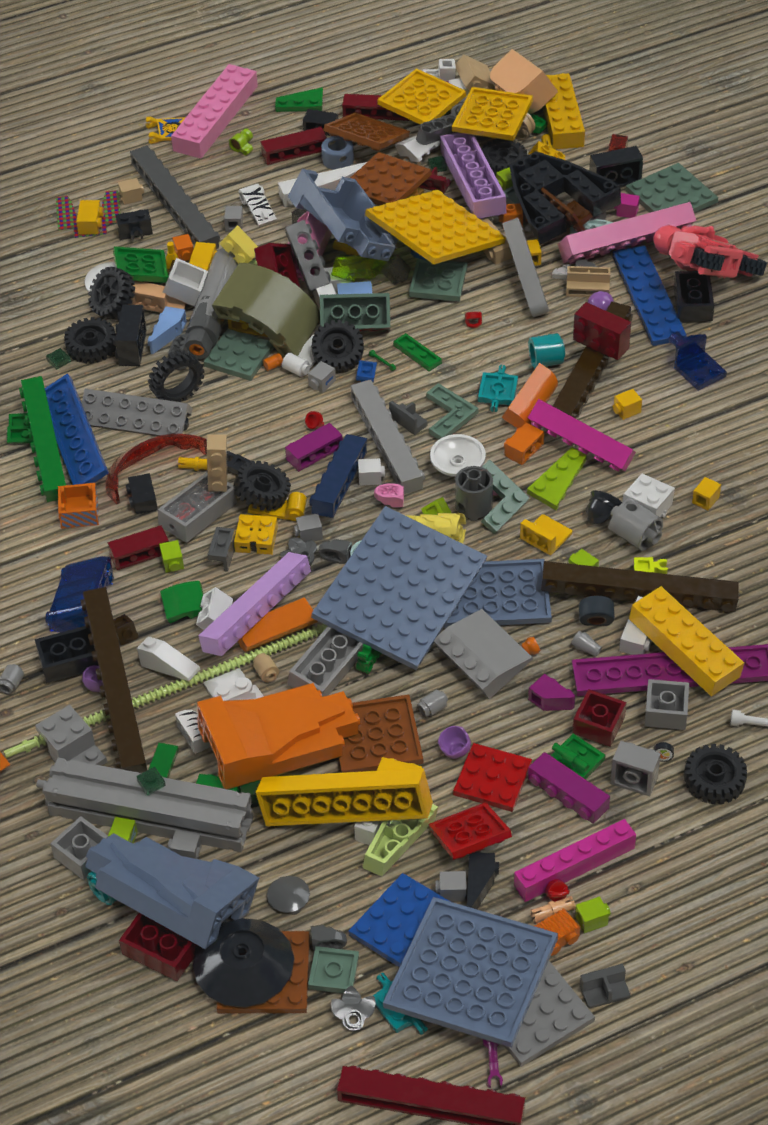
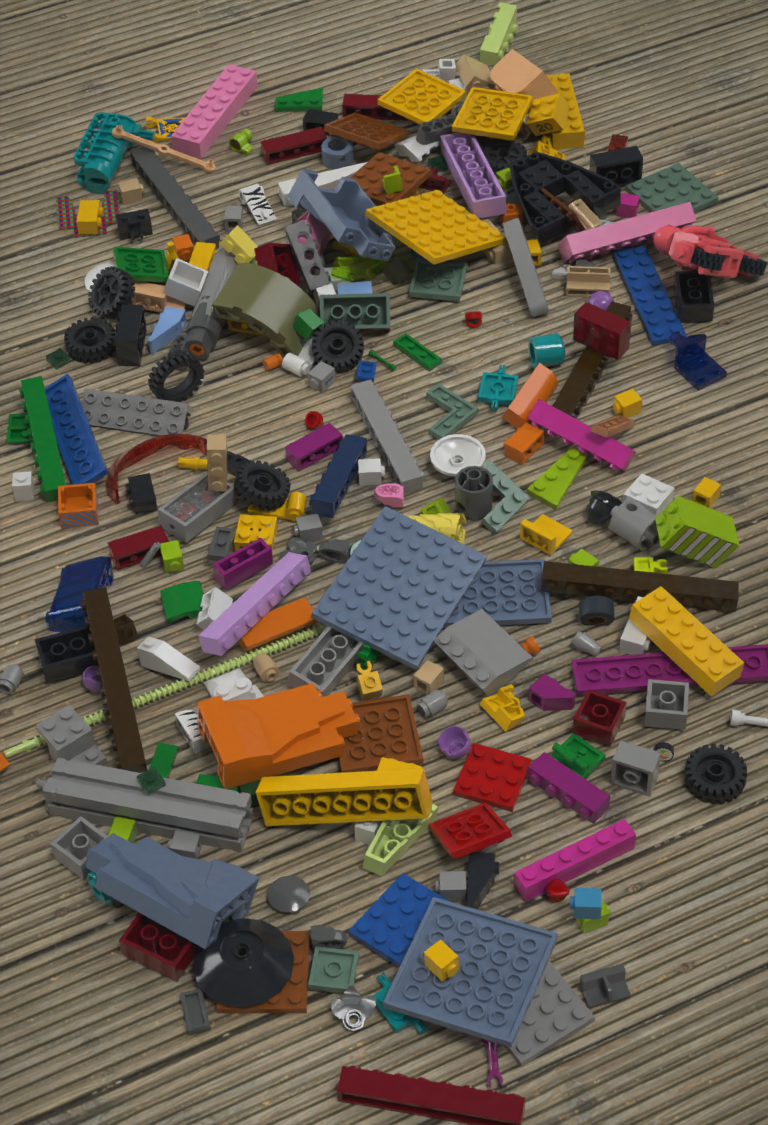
(23, 486): none -> white brick
(104, 150): none -> teal piece
(148, 557): none -> light grey piece
(195, 1011): none -> dark grey tile
(208, 166): none -> light nougat piece
(238, 354): sand green plate -> none
(243, 563): none -> magenta brick
(307, 323): none -> green brick
(368, 683): none -> yellow brick
(392, 182): none -> lime panel
(407, 417): dark grey panel -> none
(428, 677): none -> tan brick
(441, 960): none -> yellow brick
(499, 34): none -> yellowish green wedge
(504, 708): none -> yellow slope
(548, 114): none -> yellow brick
(551, 908): light nougat pin -> none
(564, 925): orange brick -> none
(585, 215): none -> tan tile
(586, 903): none -> dark azure brick
(612, 426): none -> nougat tile
(696, 532): none -> lime brick

